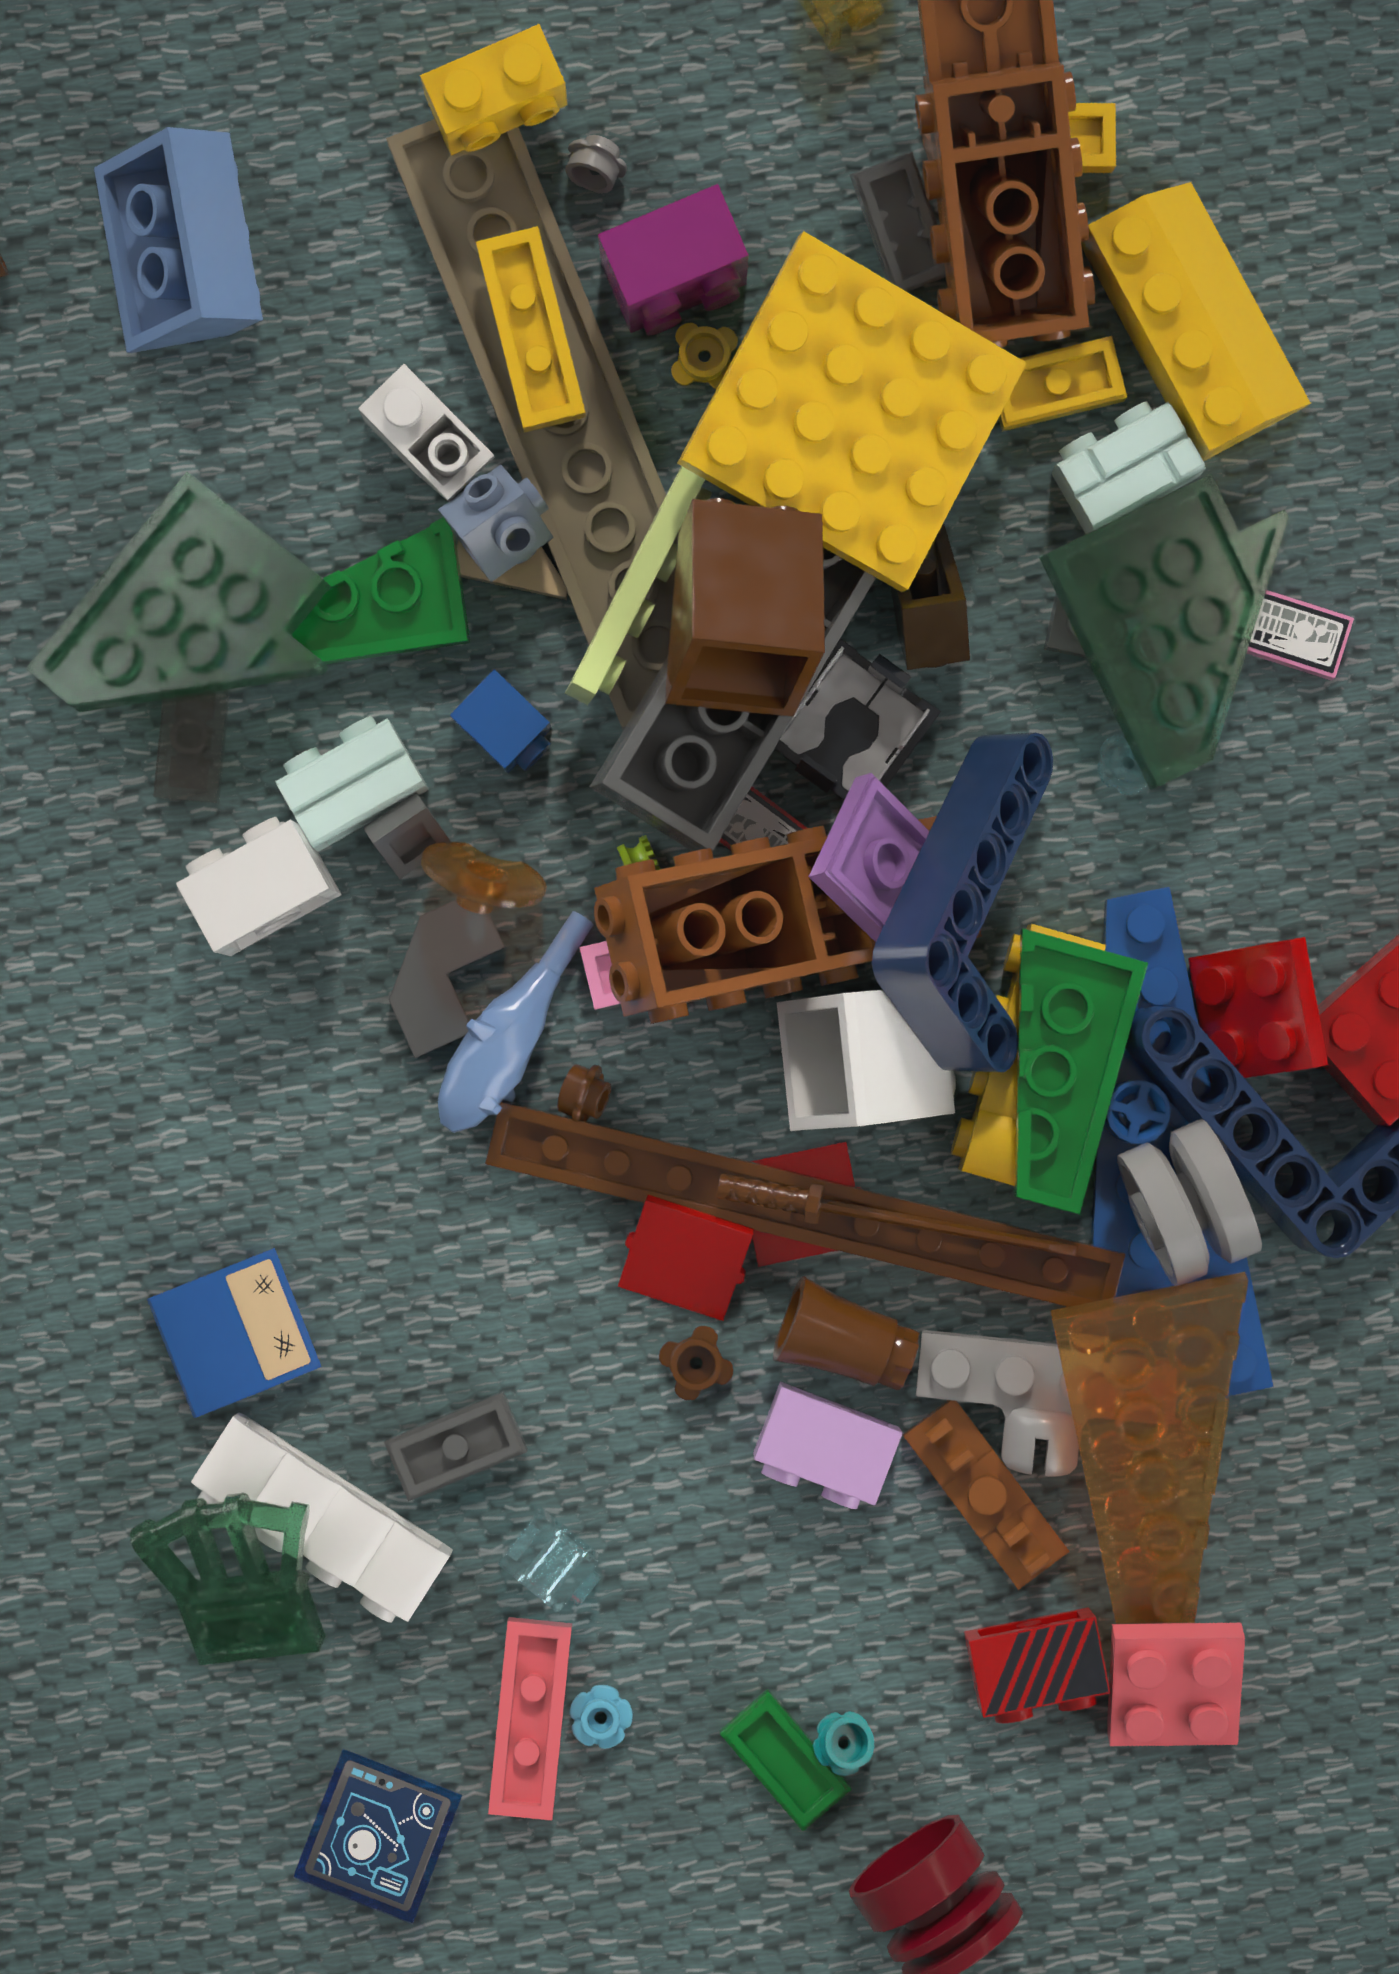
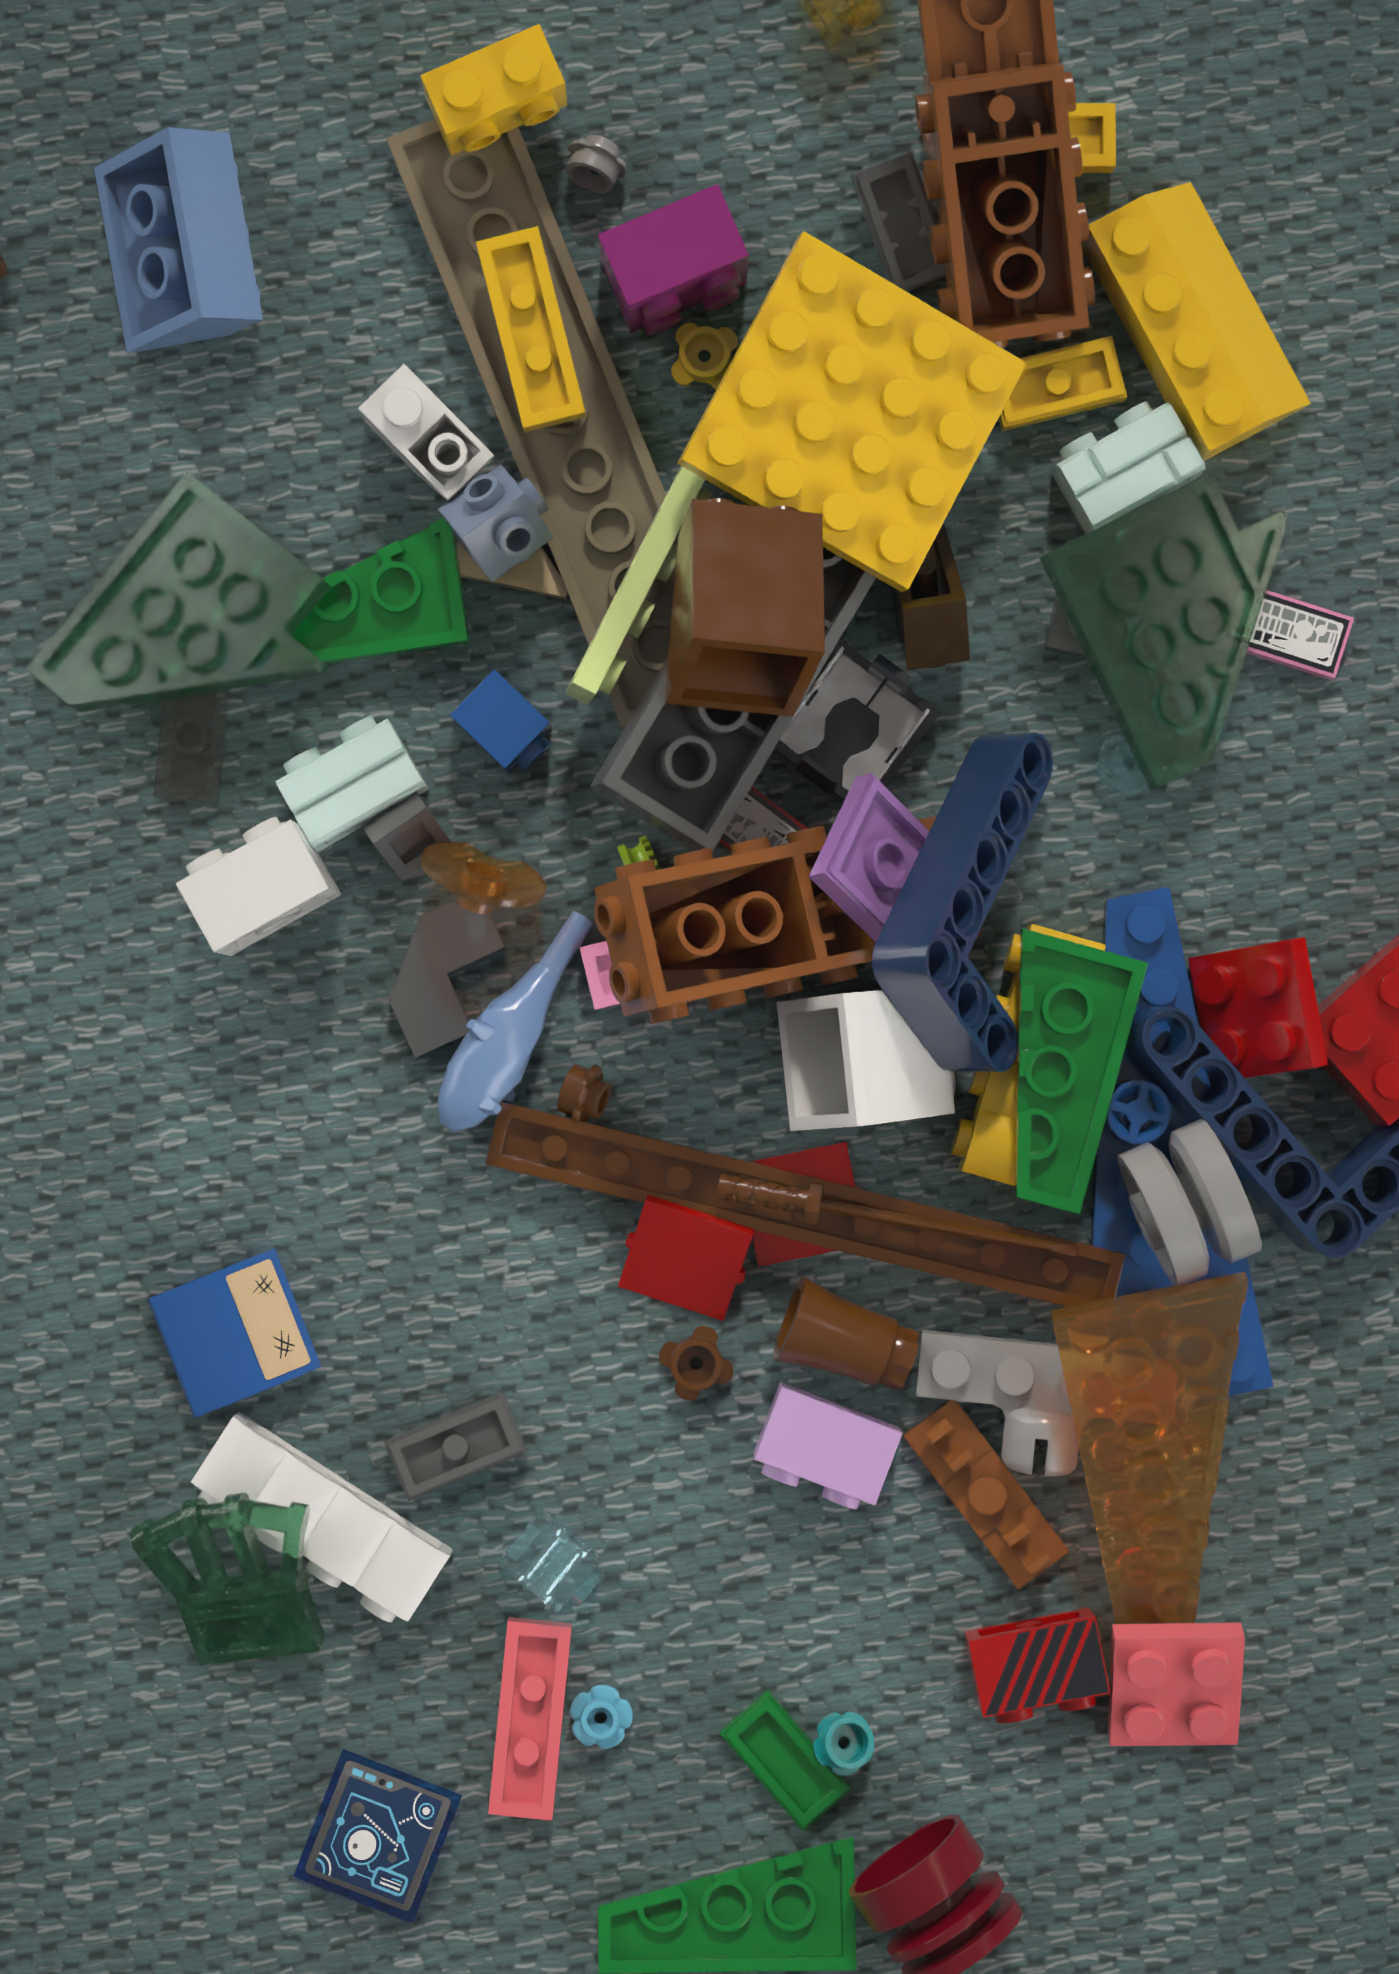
(745, 1919): none -> green wing

